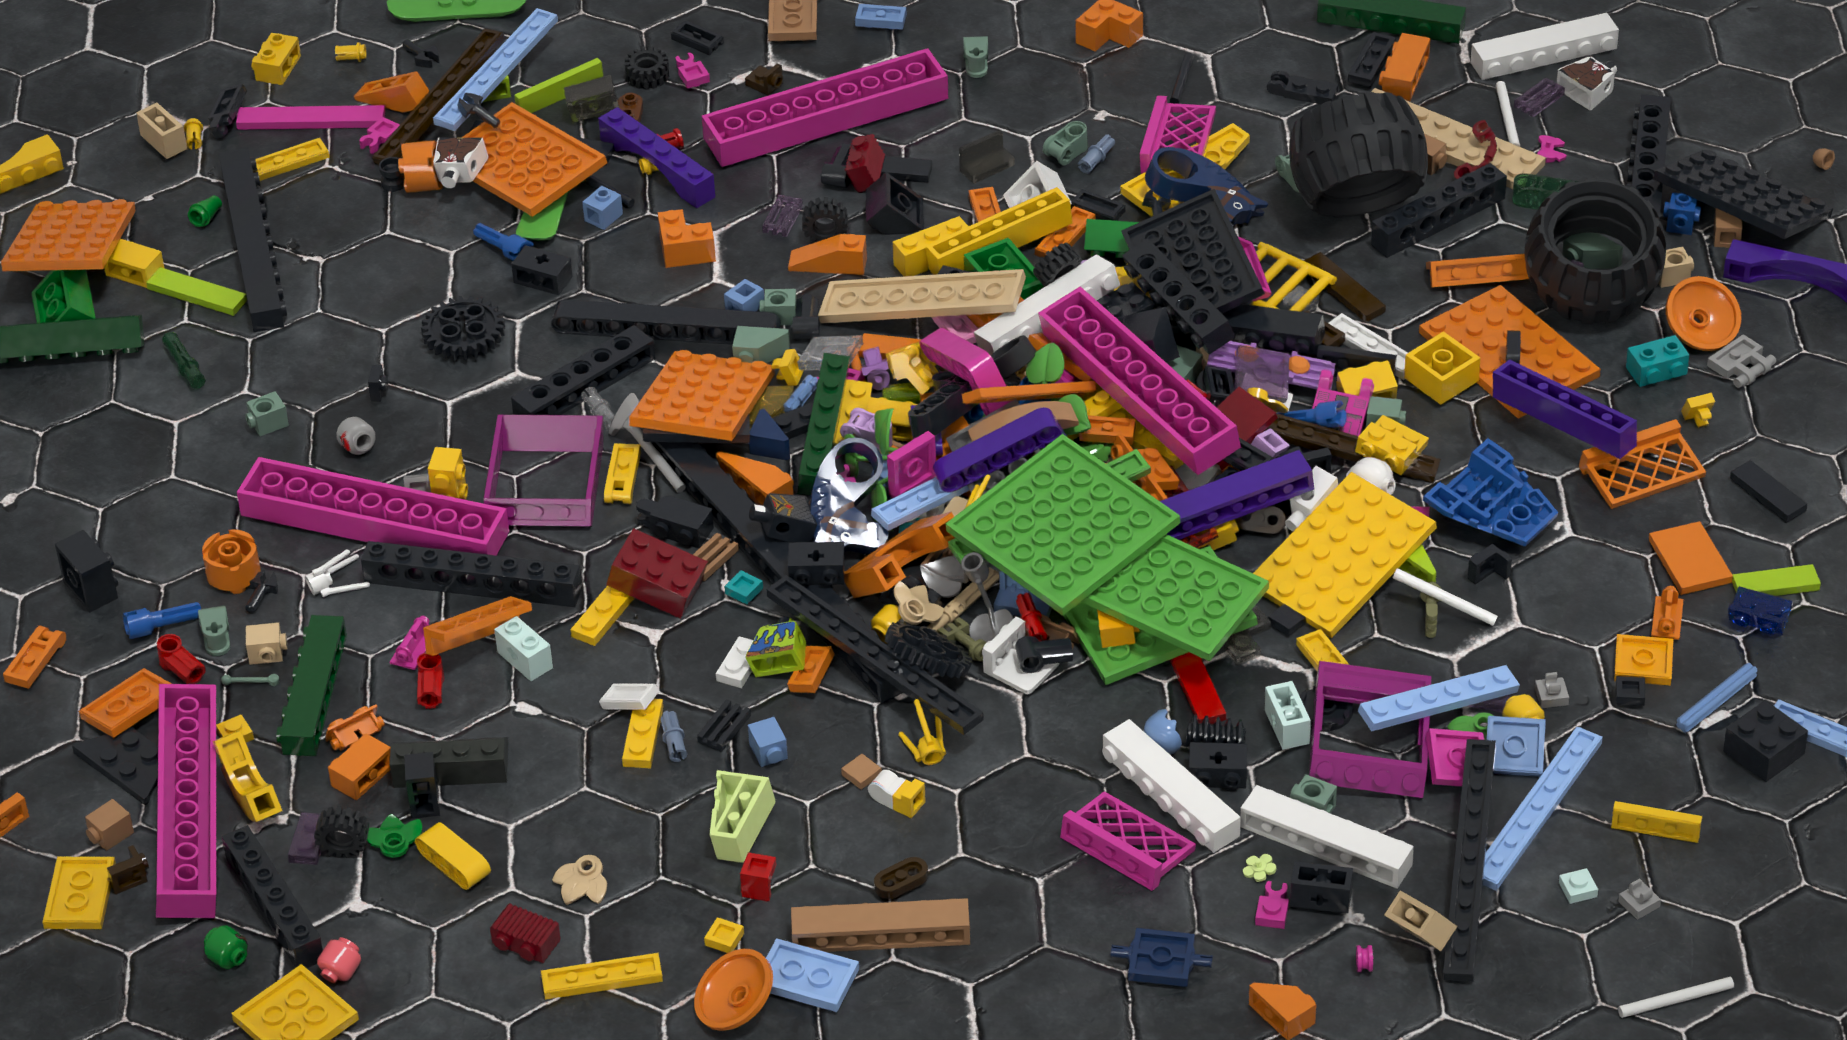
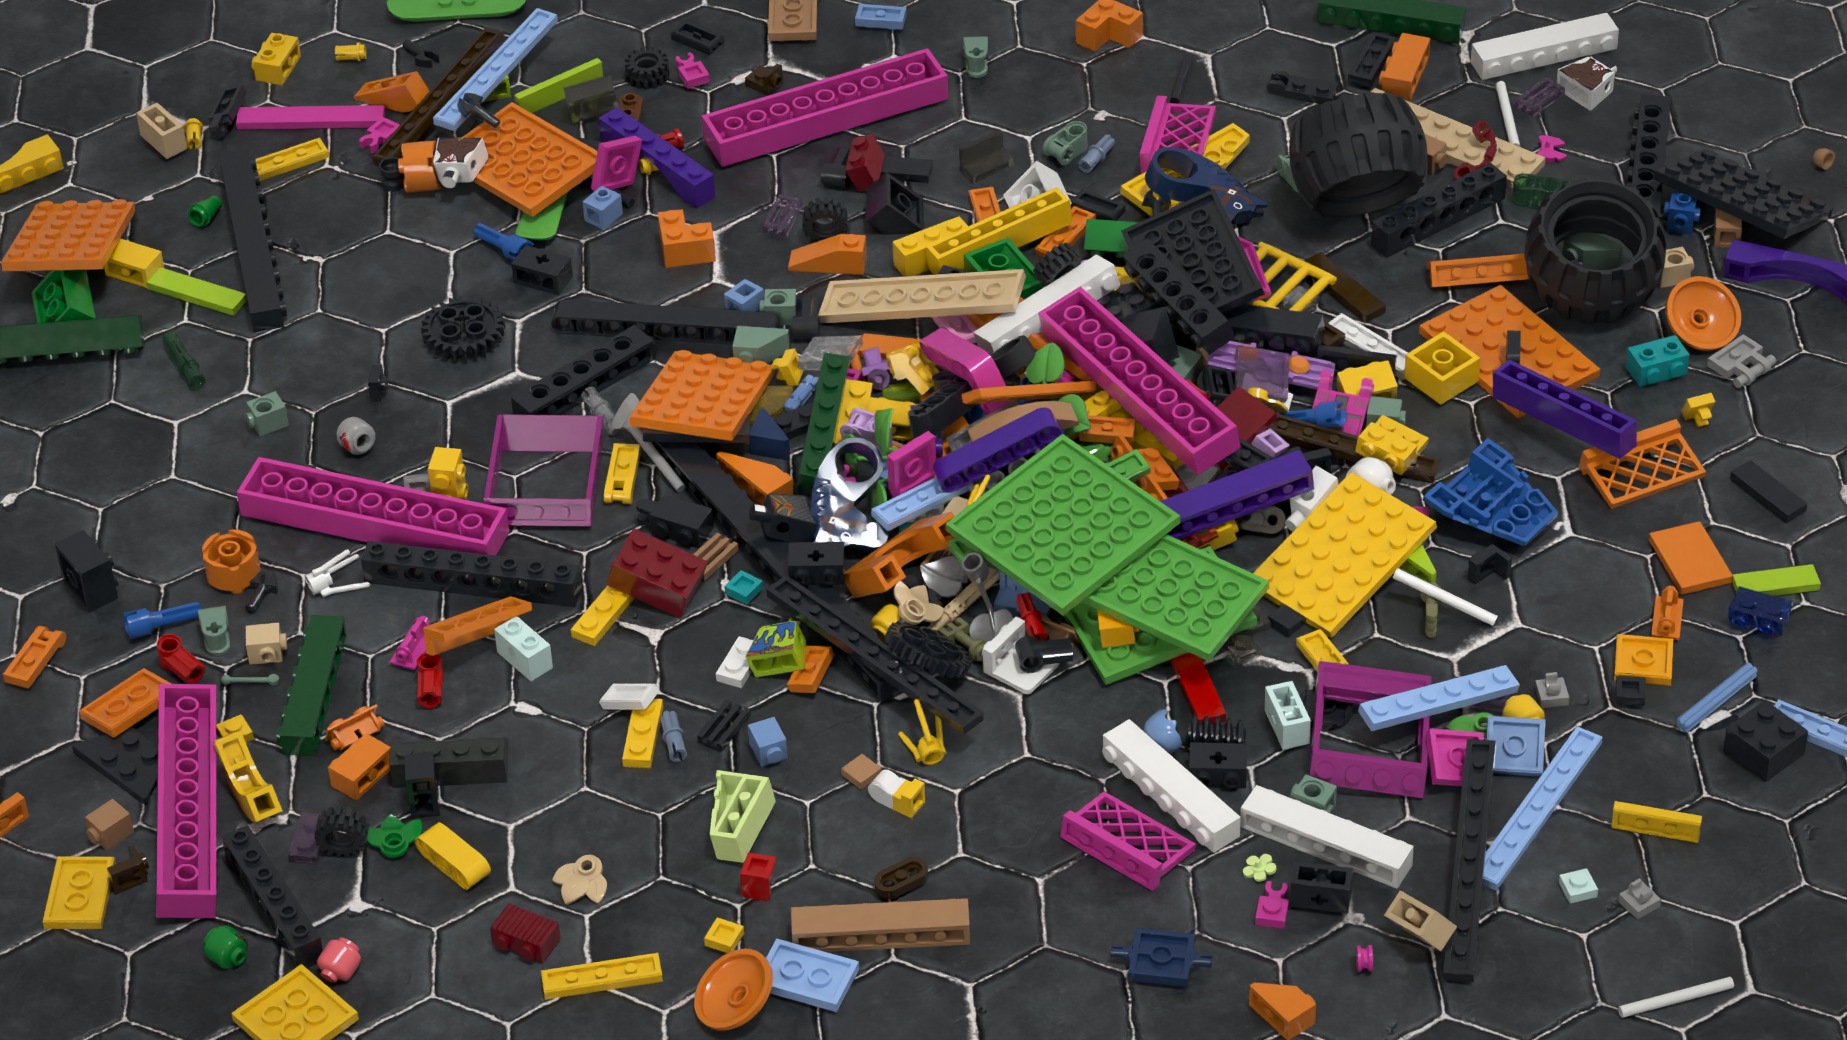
(616, 163): none -> dark pink plate

